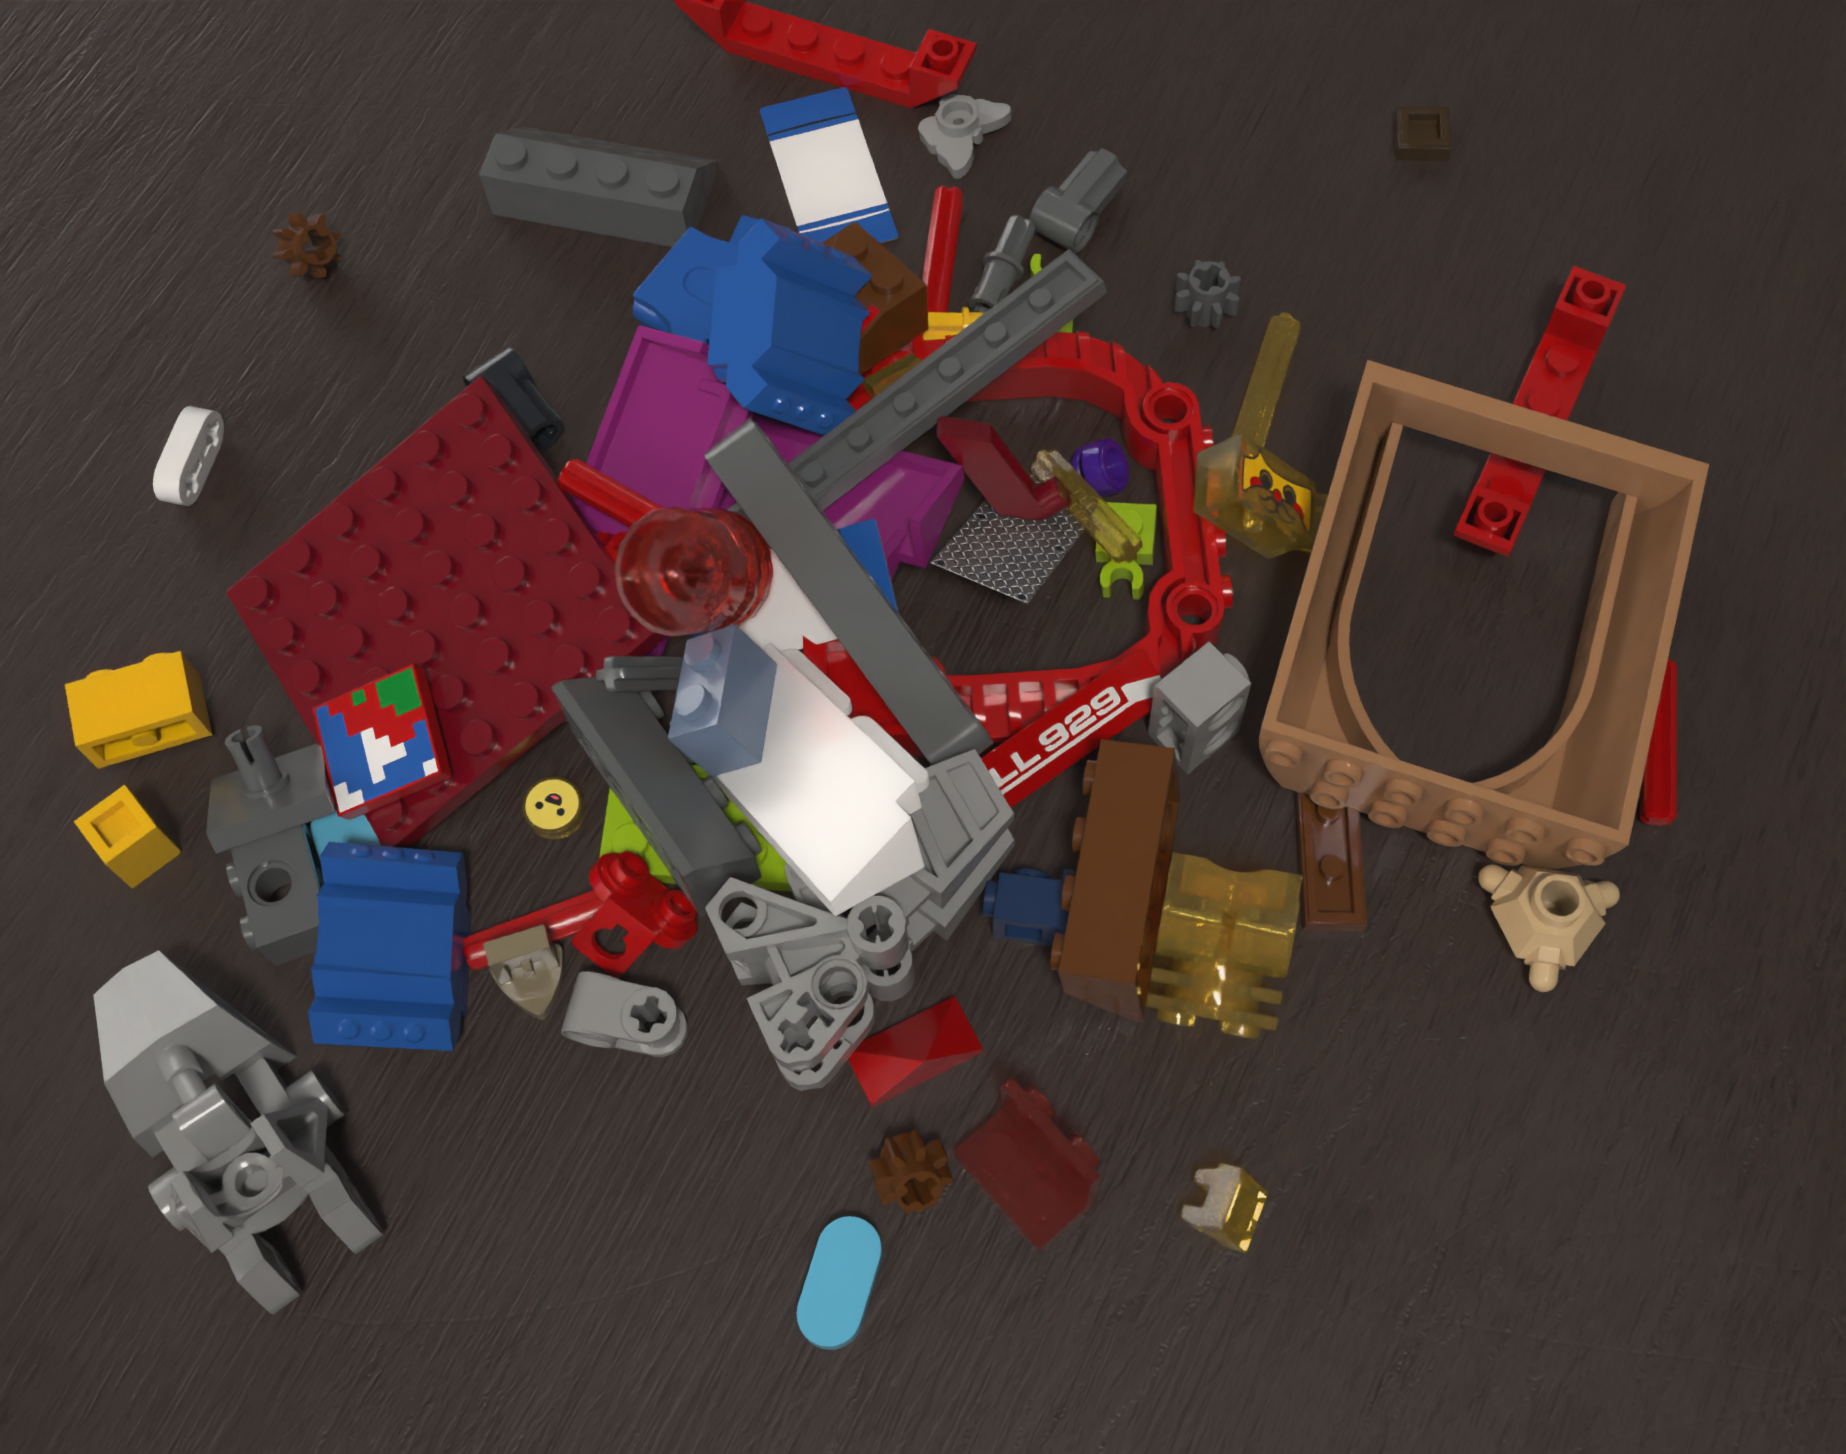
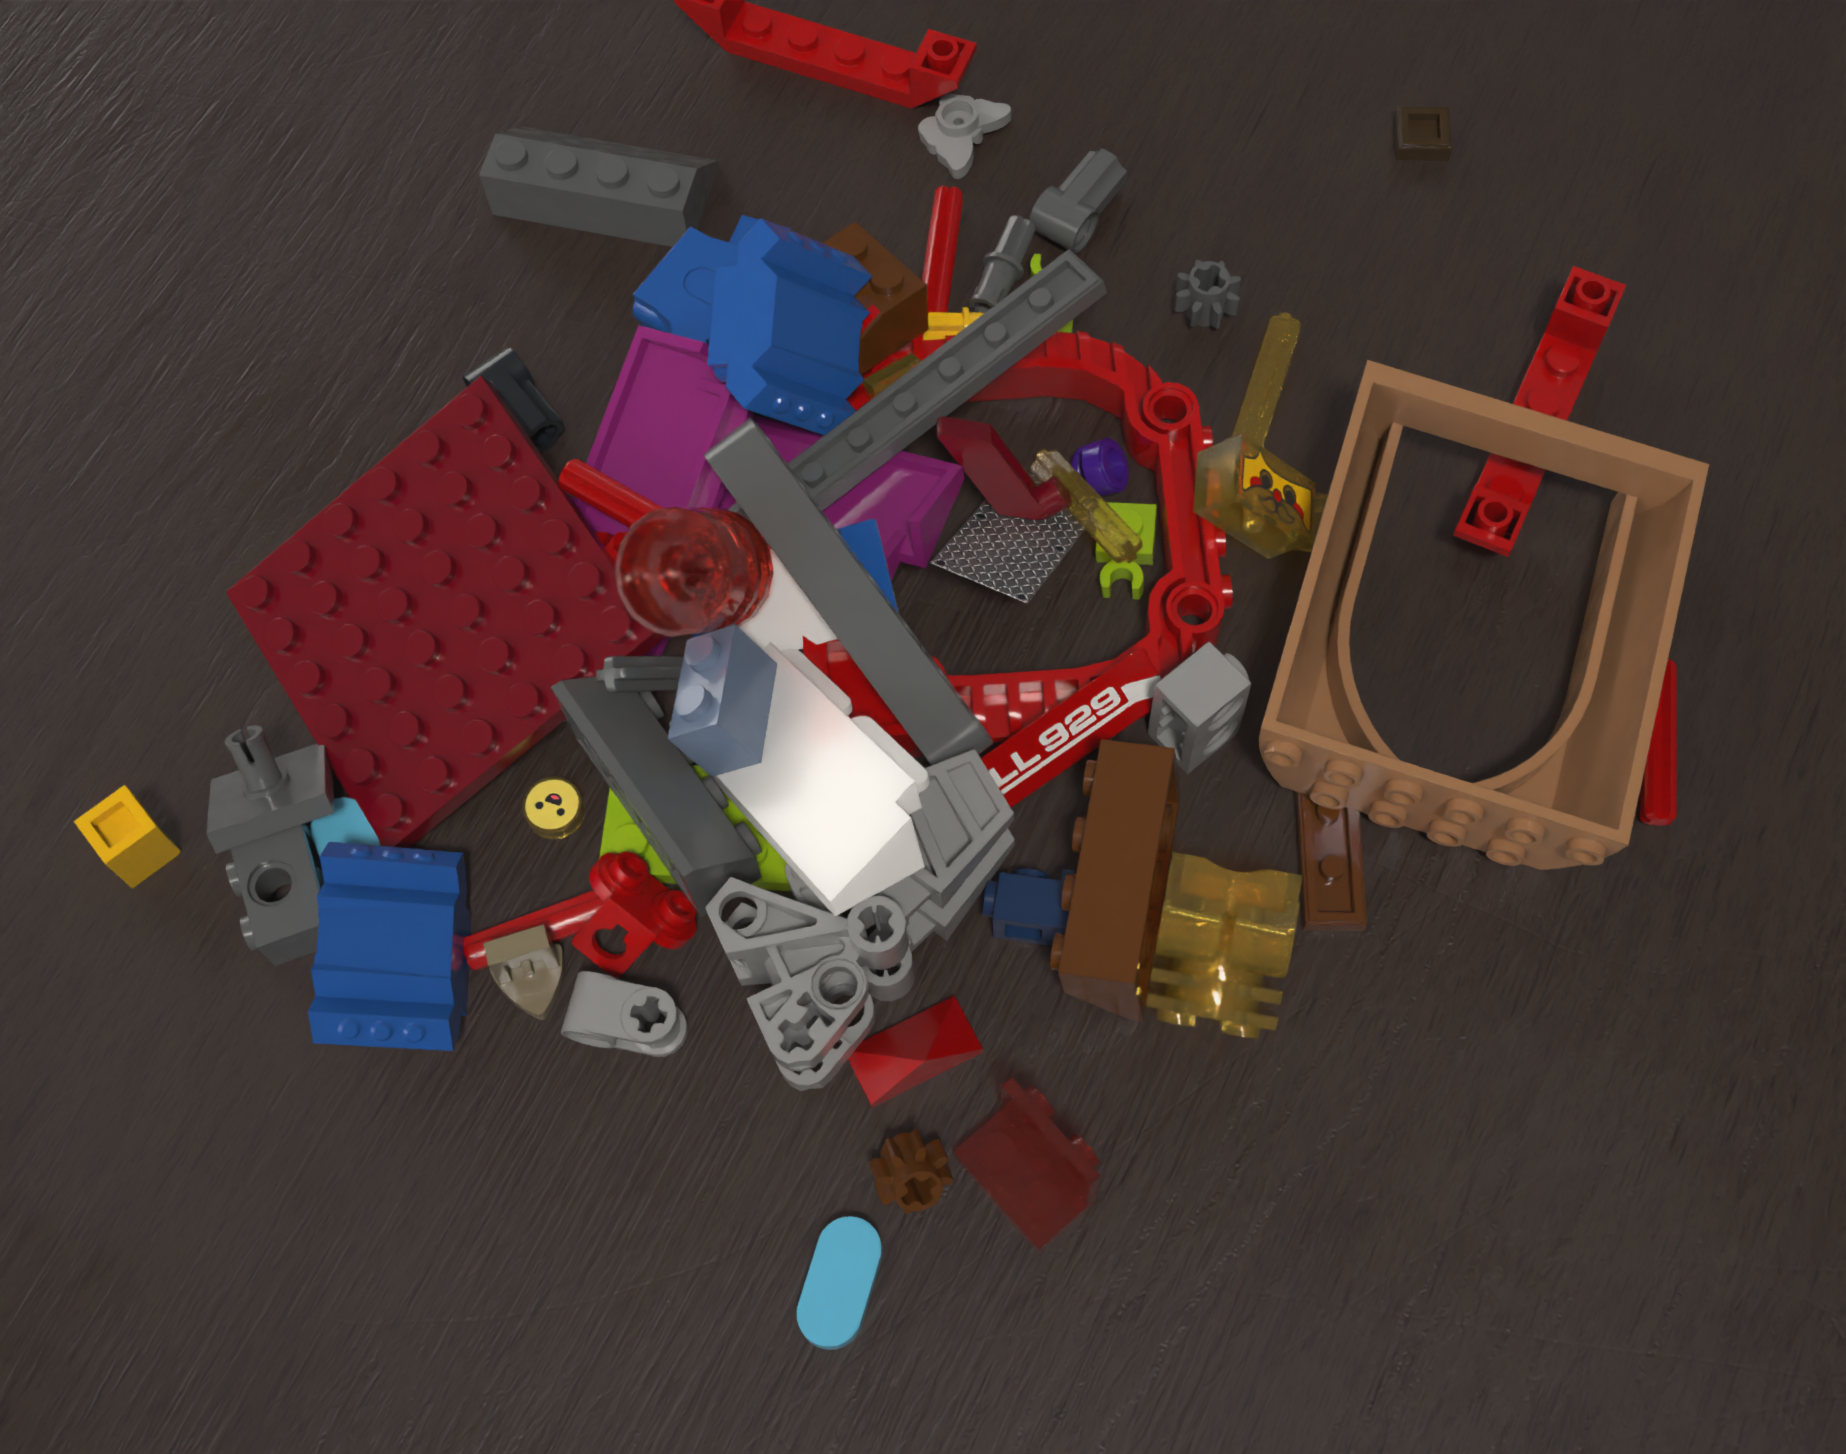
(137, 709): yellow brick -> none
(188, 456): white beam -> none
(229, 1175): light grey piece -> none
(322, 249): reddish brown gear -> none
(381, 742): tile -> none
(827, 166): white sticker -> none
(1230, 1206): clear yellow tile -> none
(1547, 916): tan rock -> none

